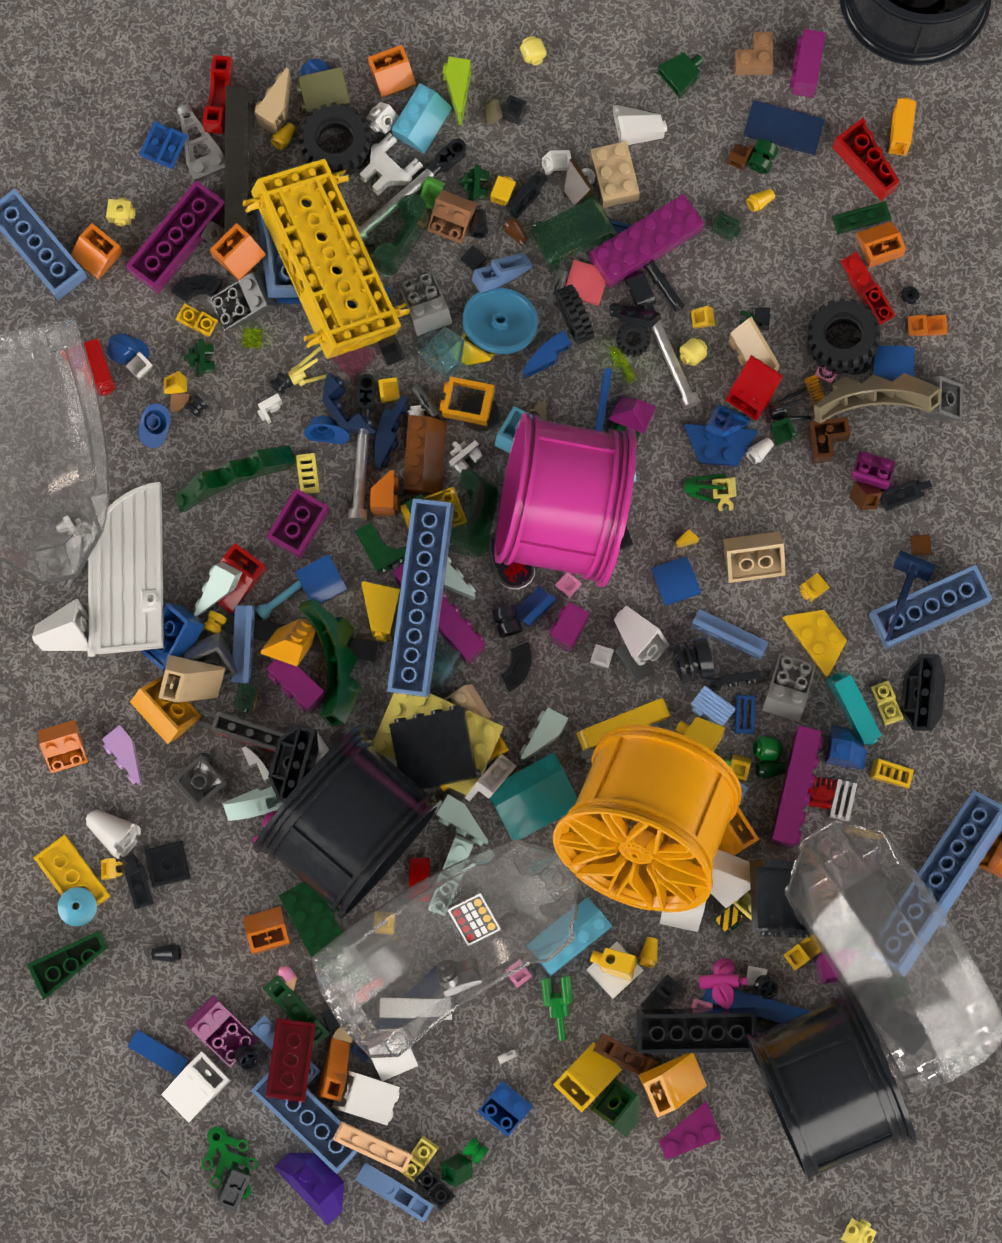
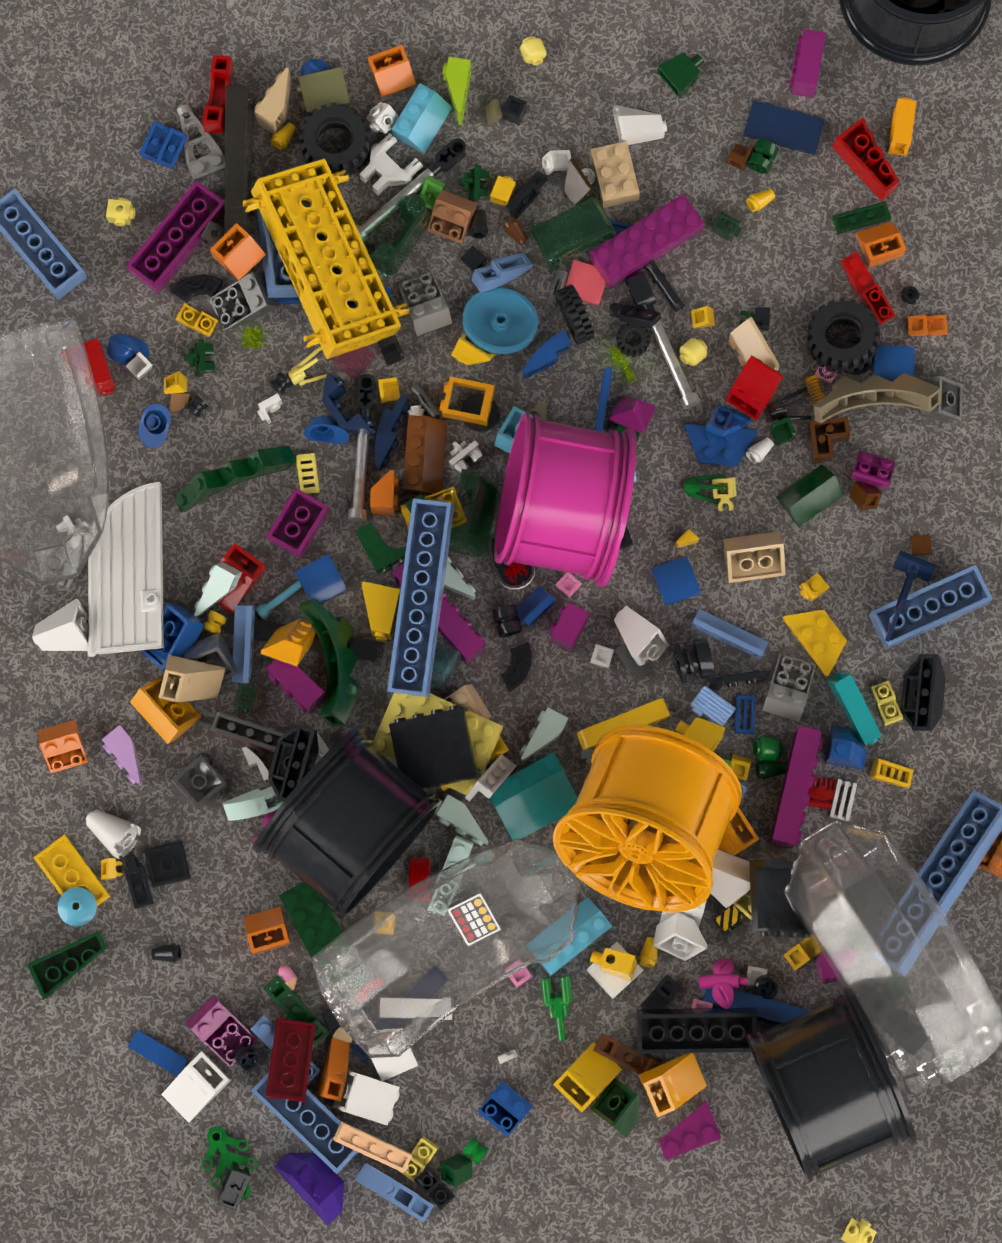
(96, 251): orange slope -> none
(443, 352): clear light blue slope -> none
(458, 976): flat silver slope -> none
(679, 937): none -> white slope
(758, 59): medium nougat brick -> none
(810, 495): none -> dark green slope
(904, 494): black hinge -> none

